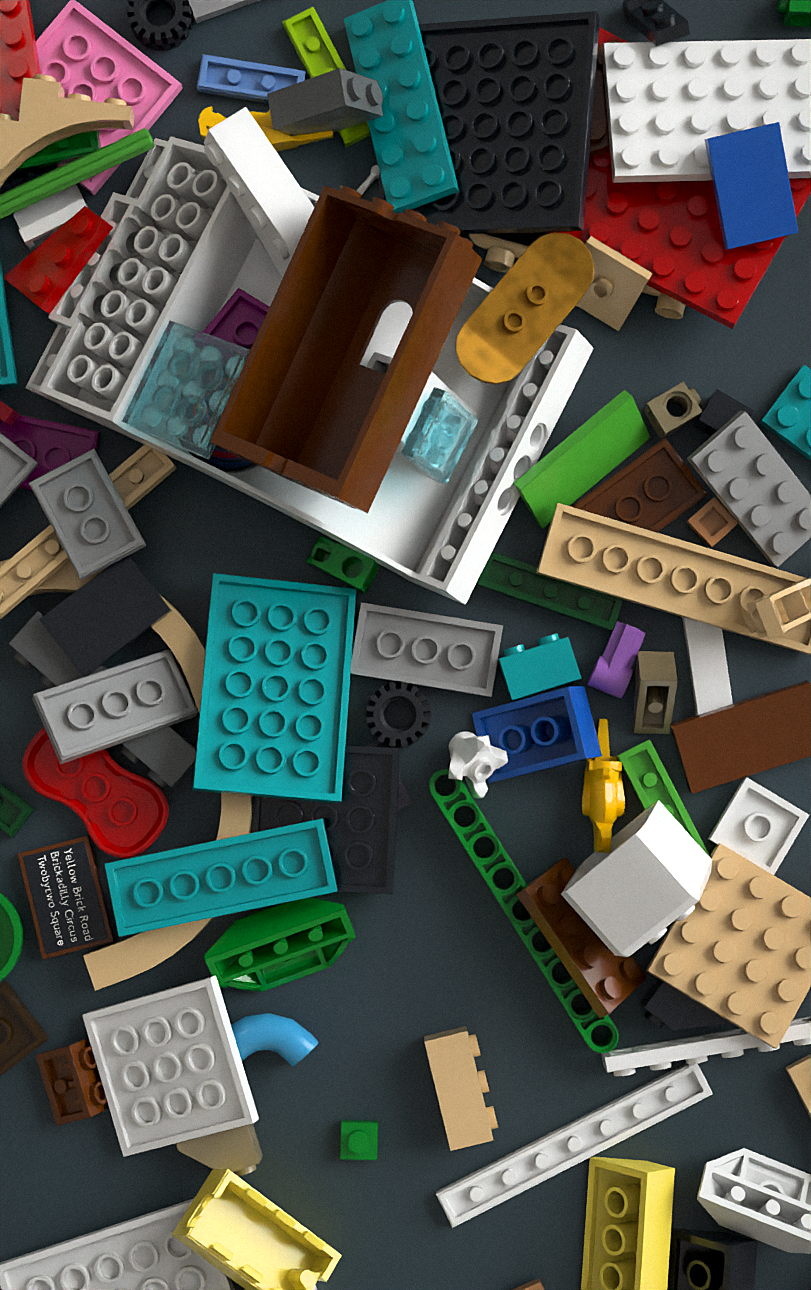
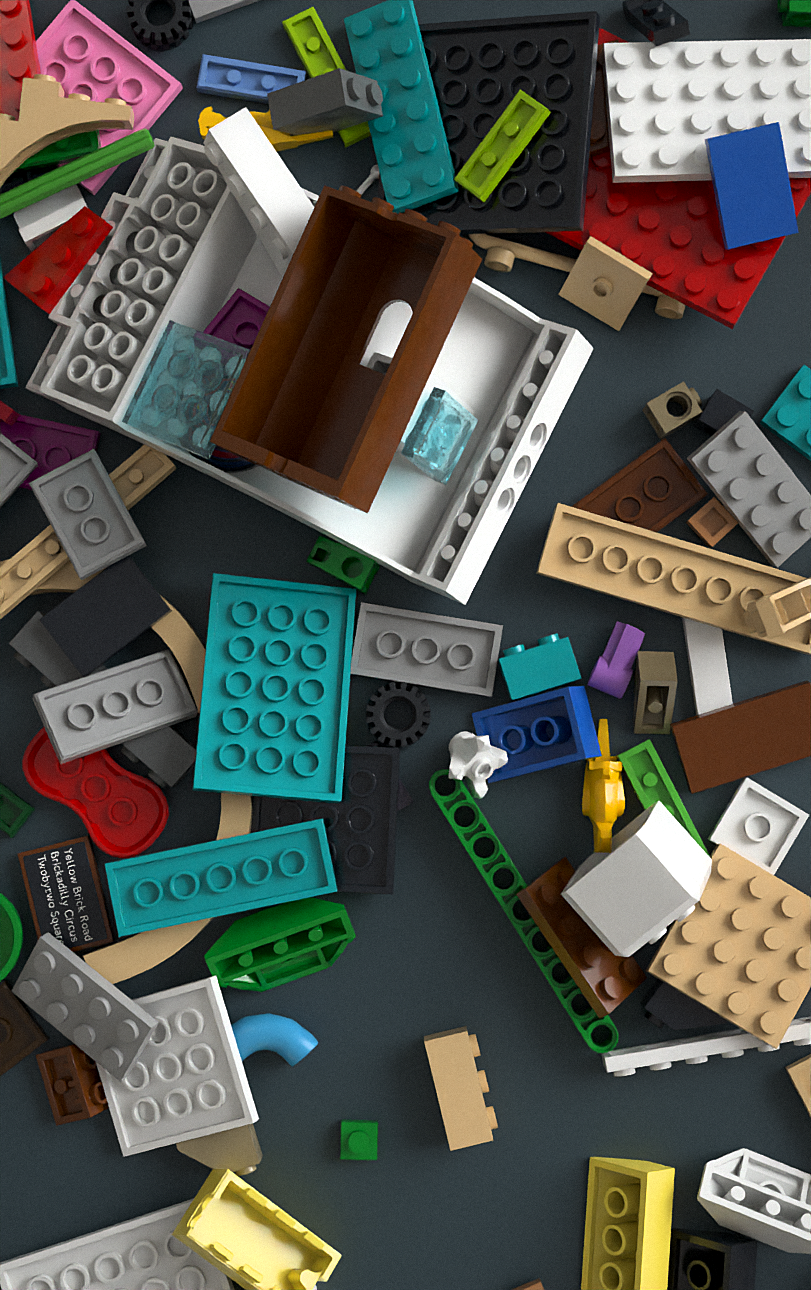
(84, 1006): none -> light grey plate
(502, 145): none -> lime tile
(522, 583): dark green plate -> none
(524, 308): pearl gold piece -> none
(573, 1143): white tile -> none
(583, 458): bright green tile -> none

